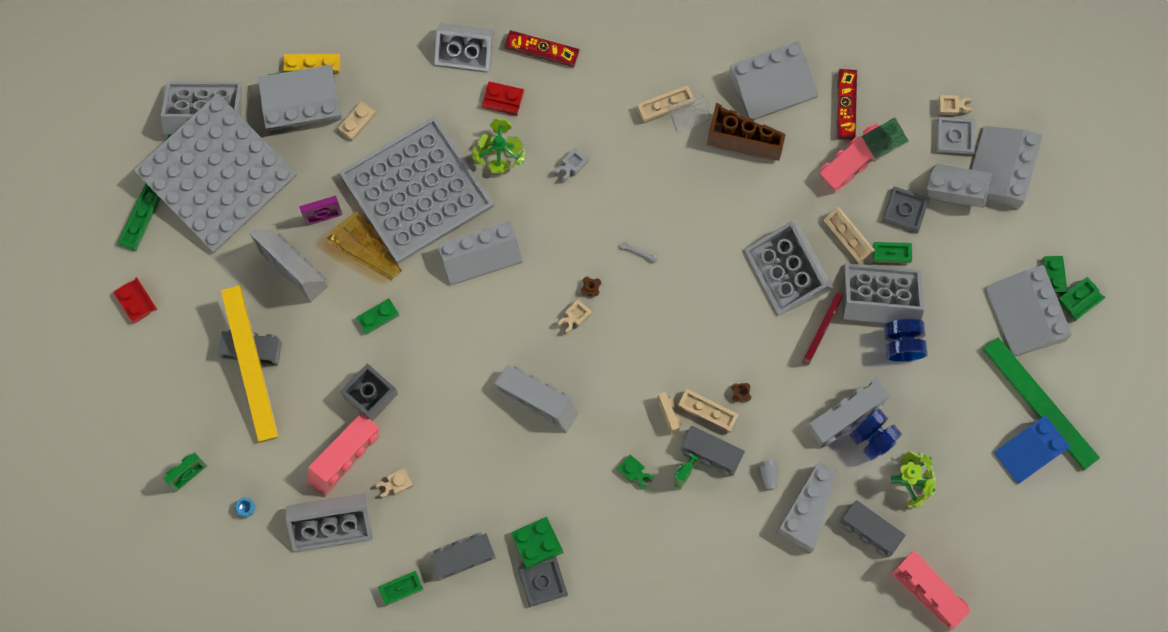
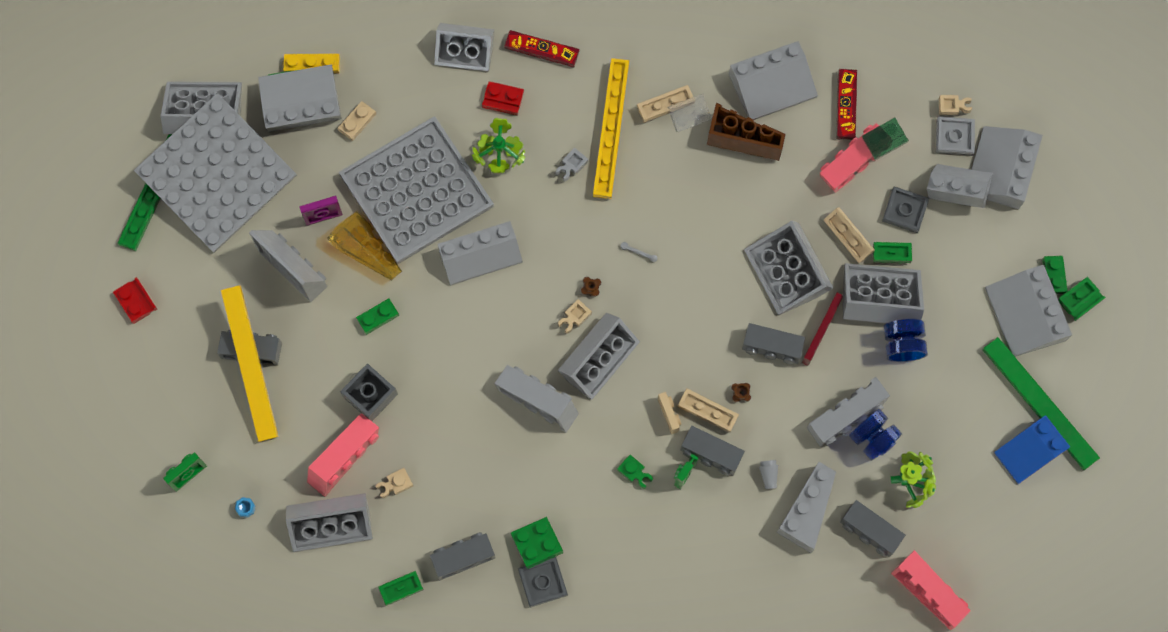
(599, 355): none -> light grey slope
(611, 128): none -> yellow plate
(773, 343): none -> dark grey brick

